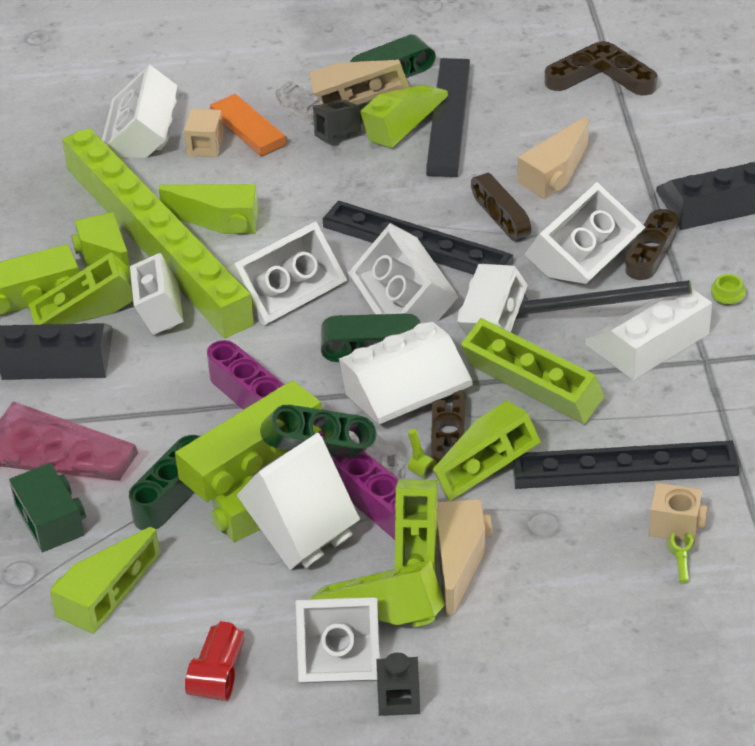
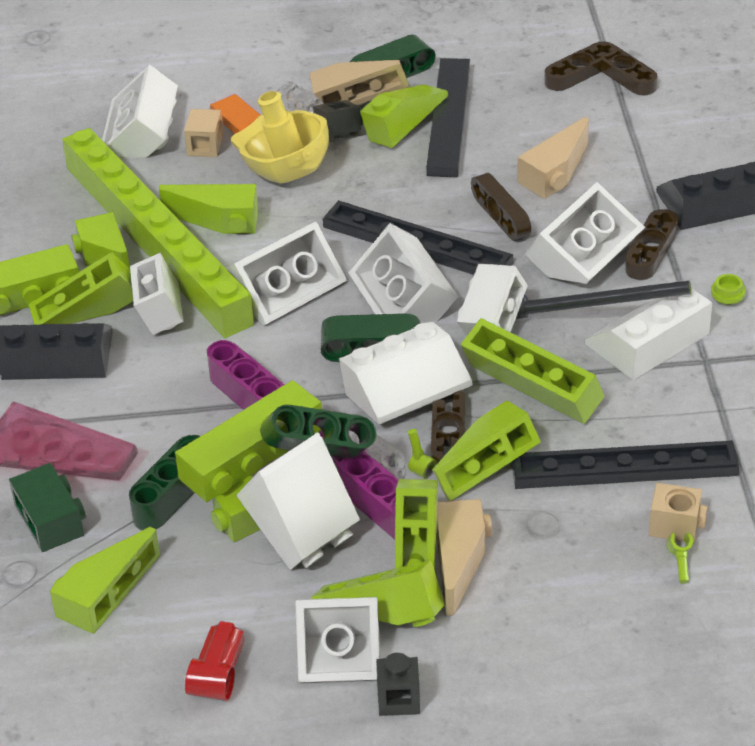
(282, 142): none -> light yellow piece

